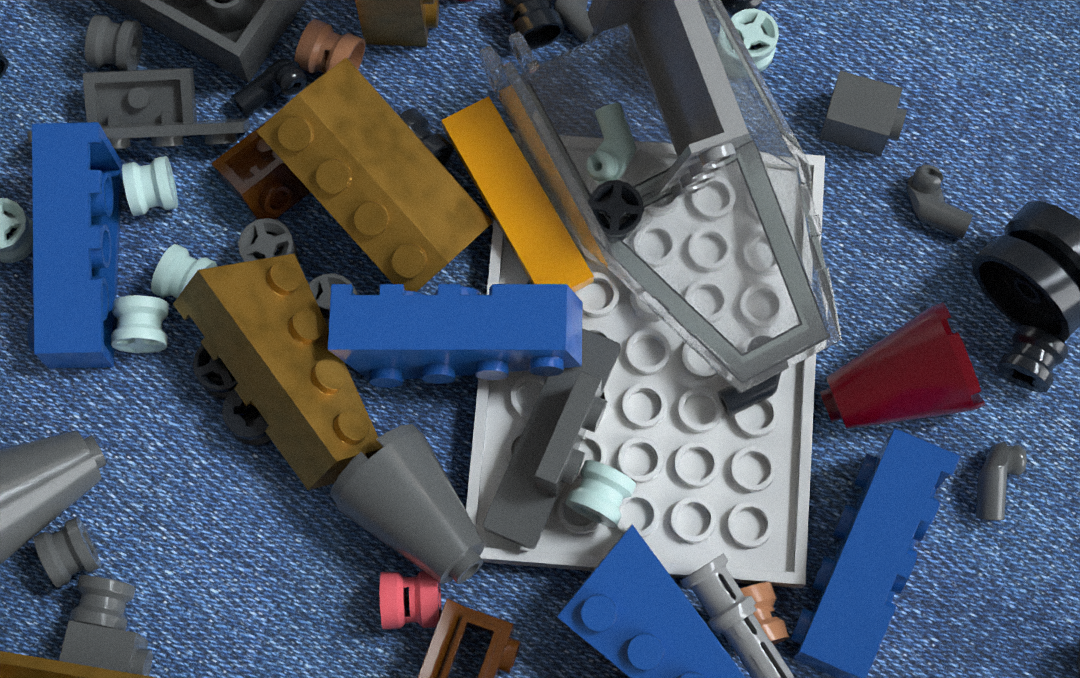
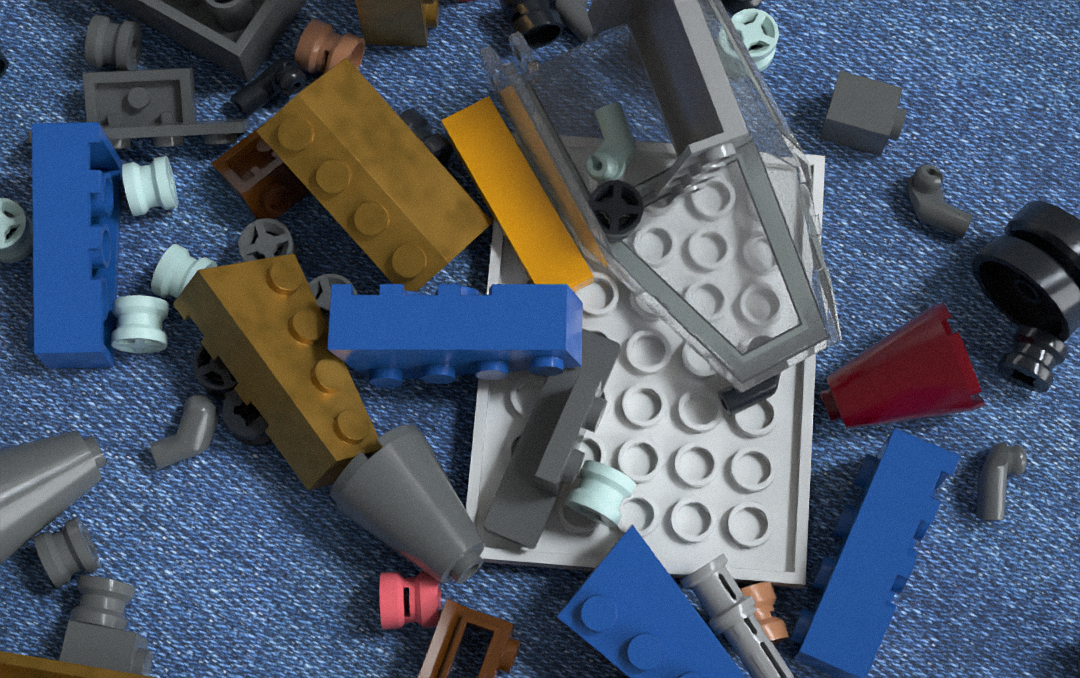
(193, 433): none -> dark grey arm

